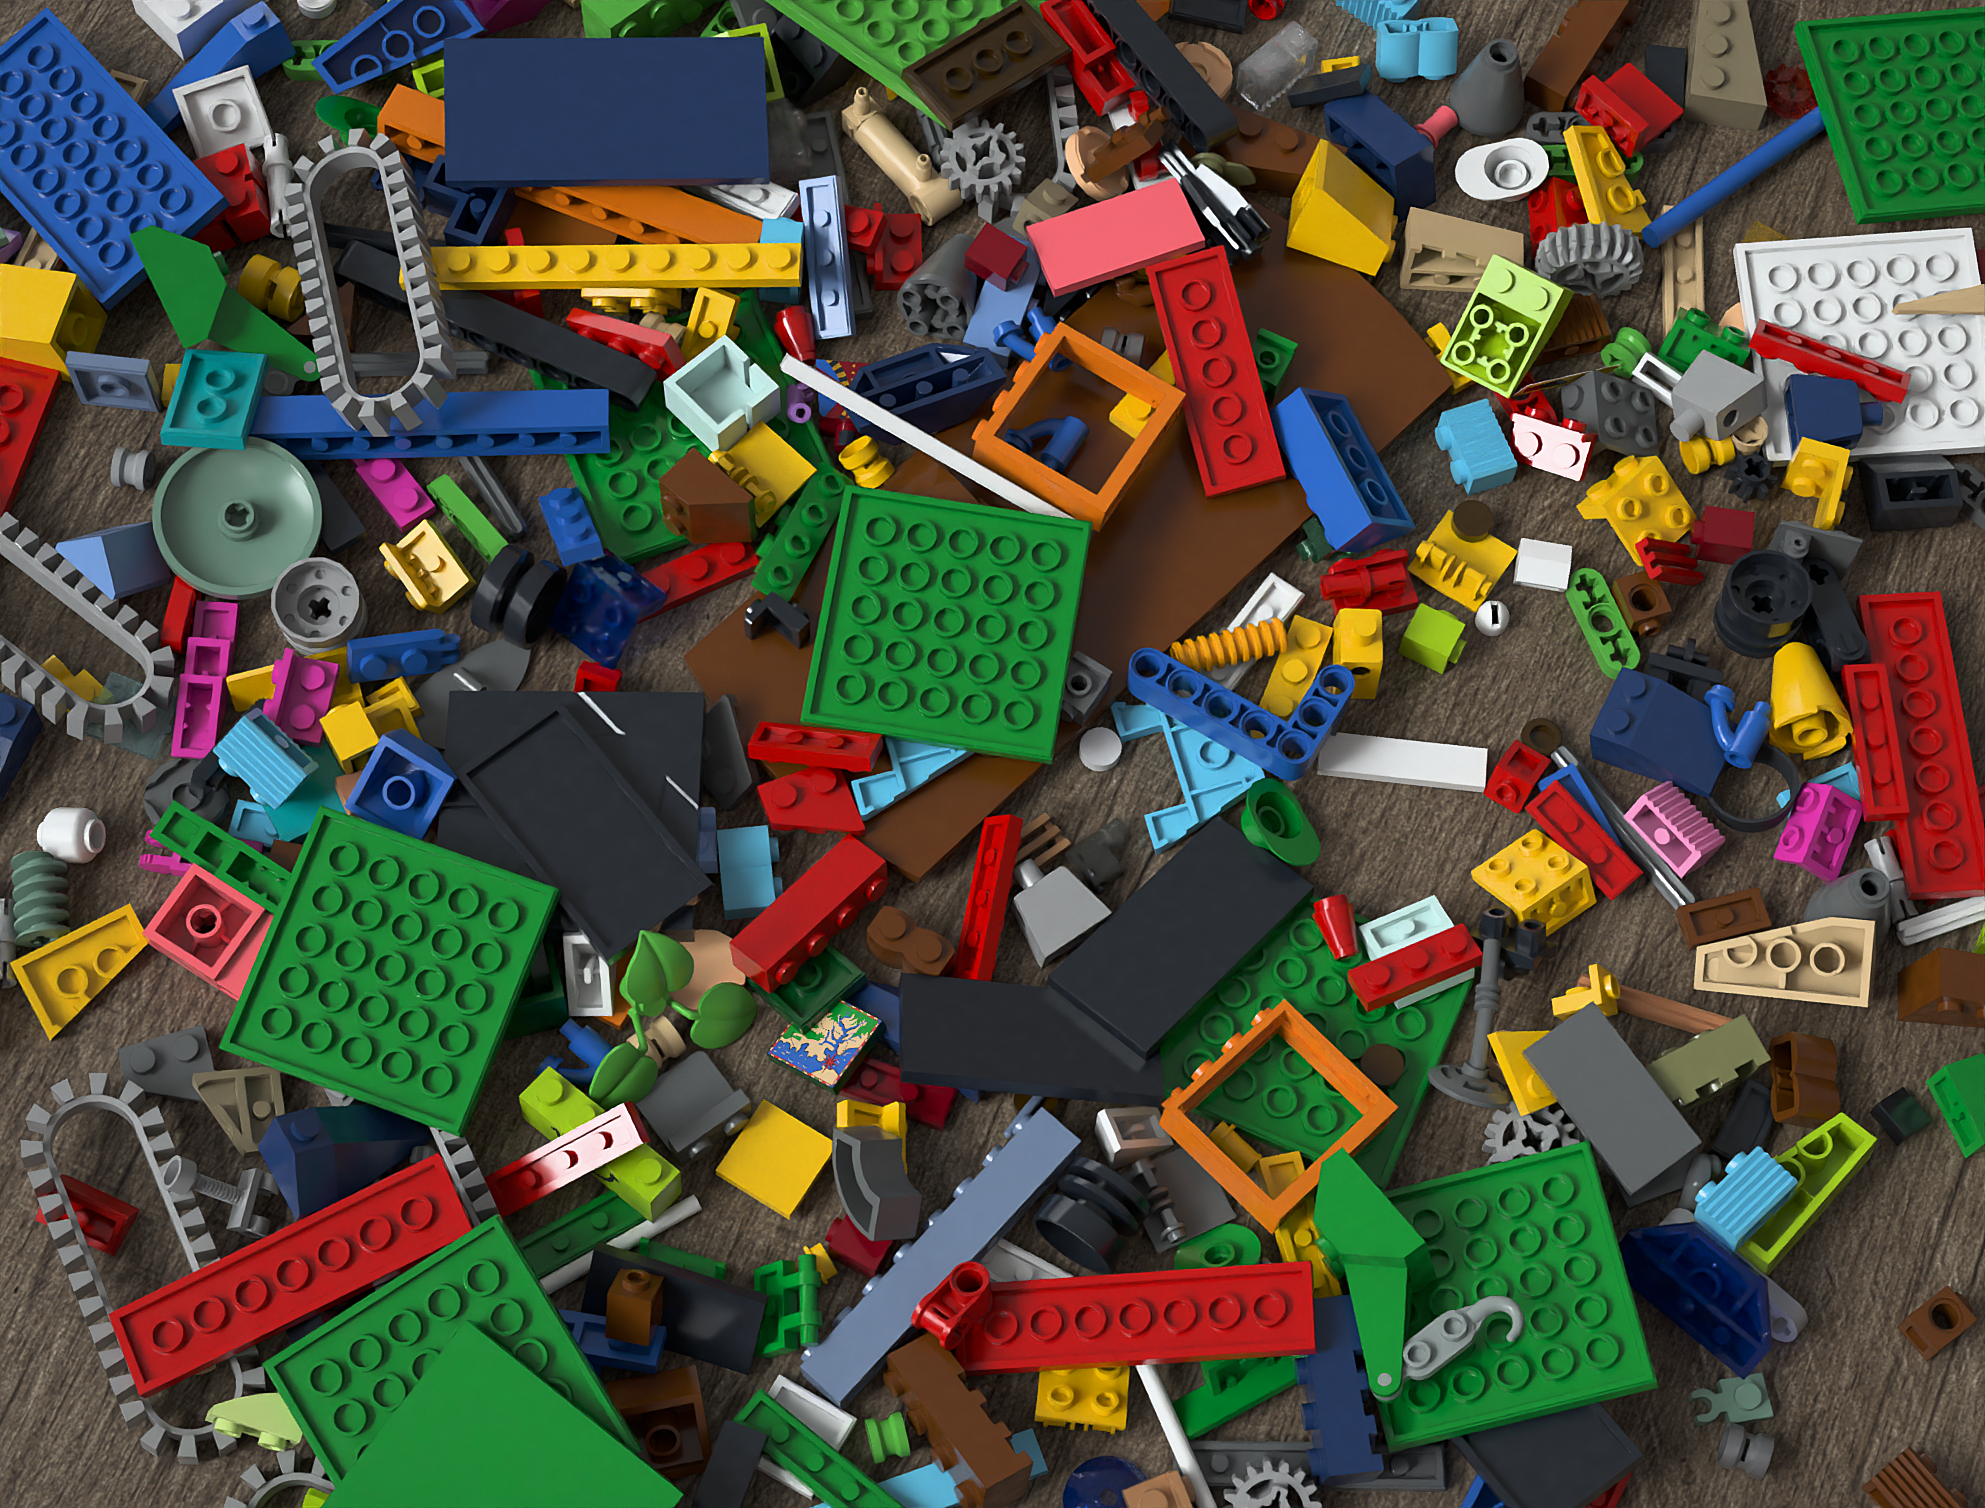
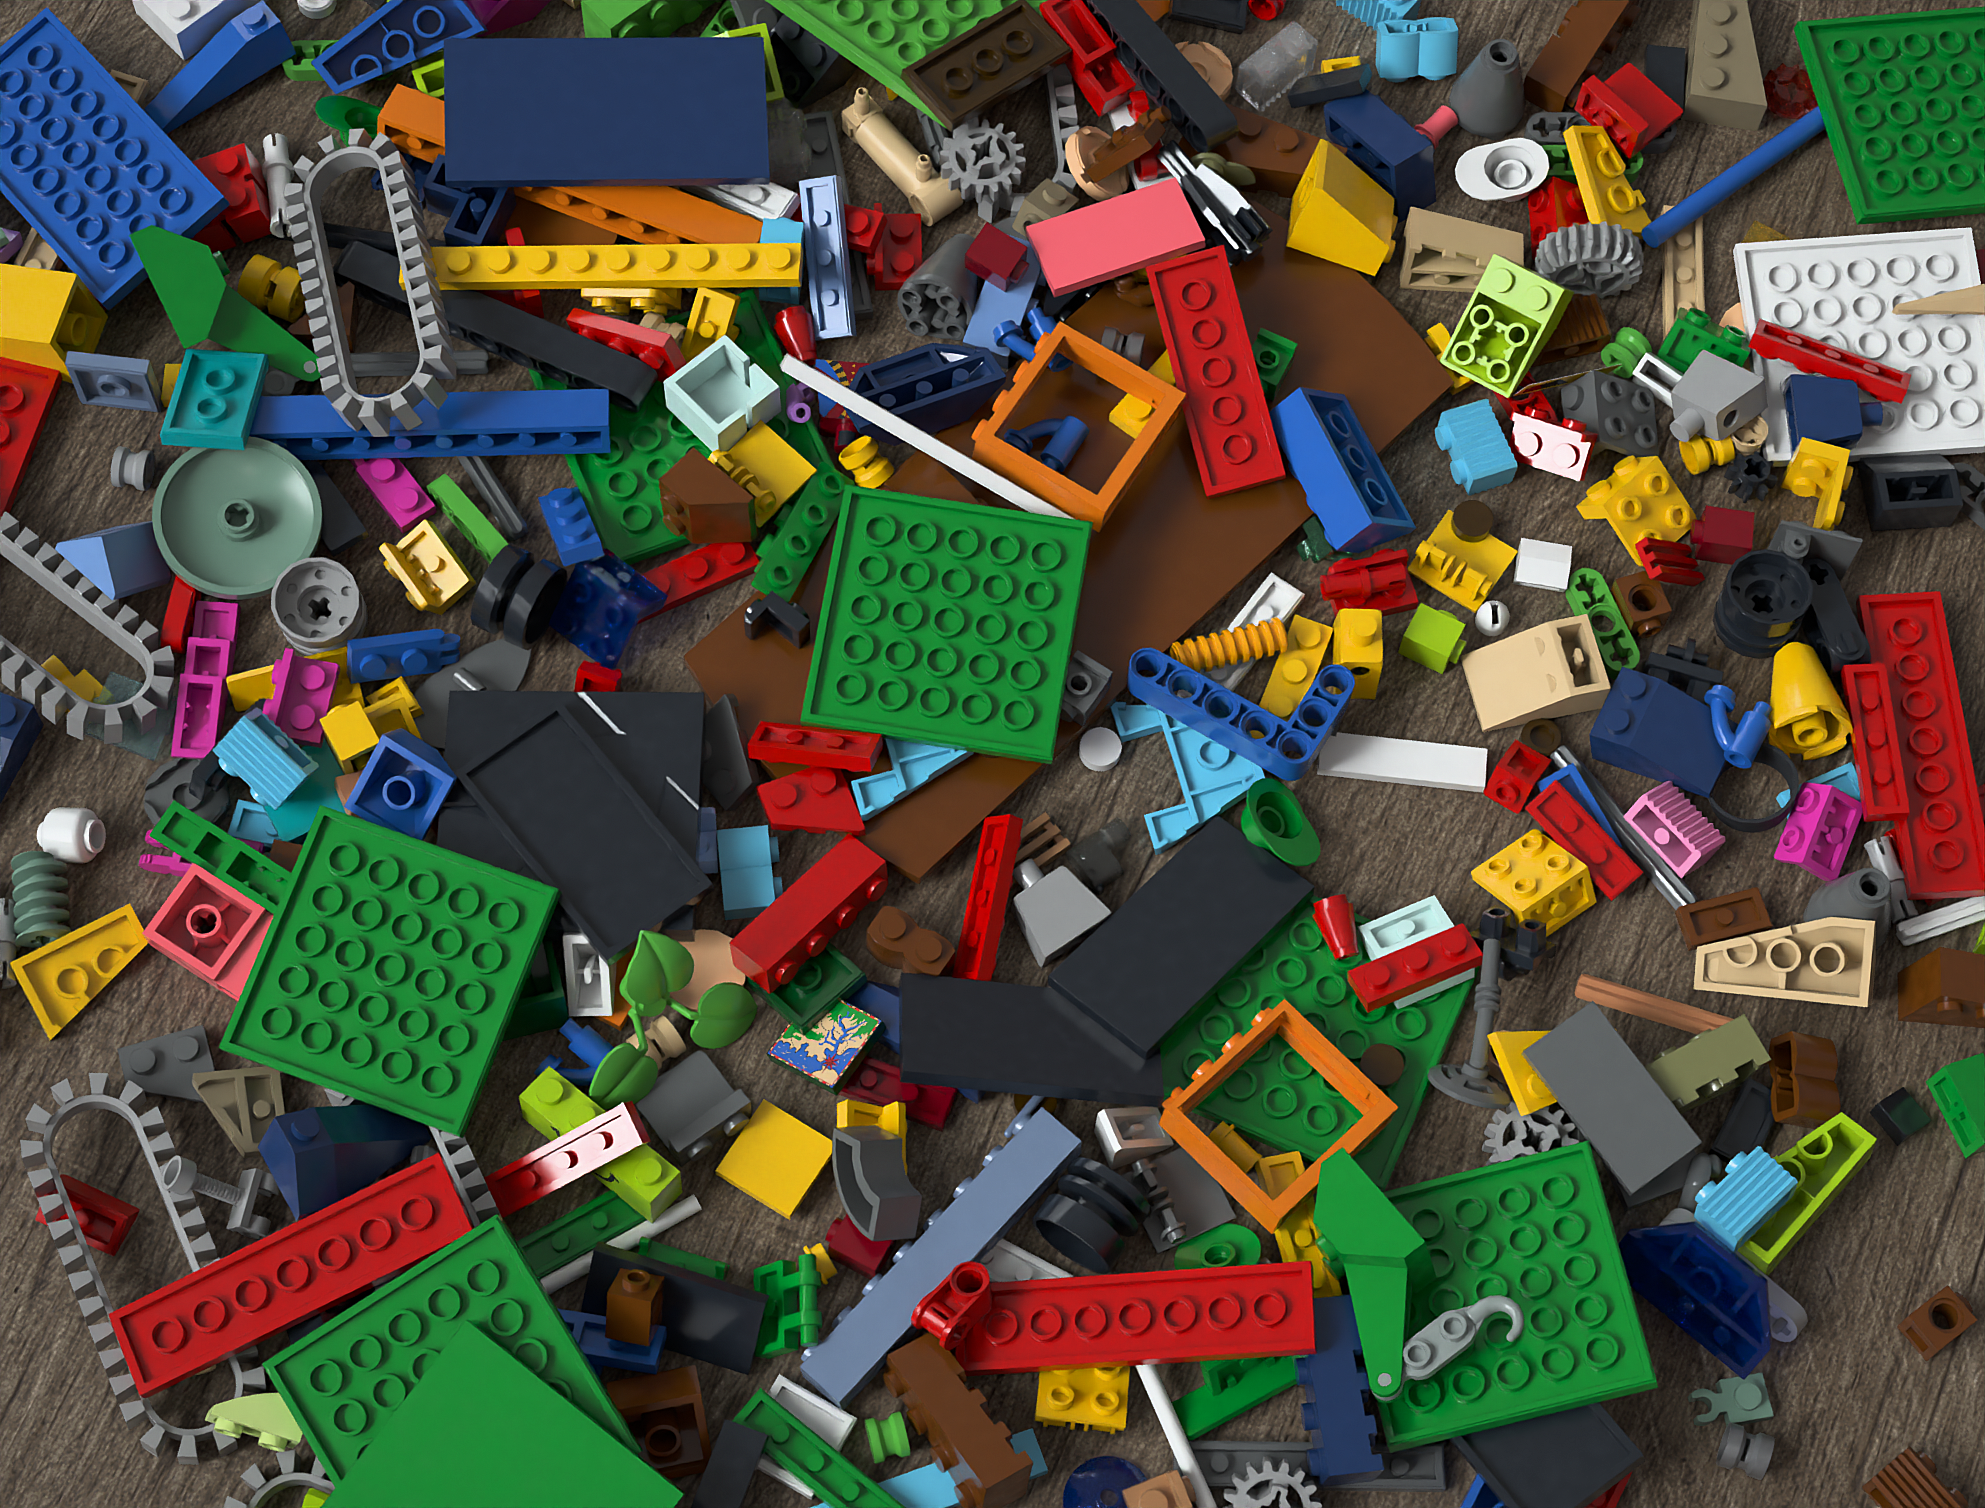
(223, 112): white tile -> none
(1537, 674): none -> tan slope
(1603, 993): yellow bracket -> none

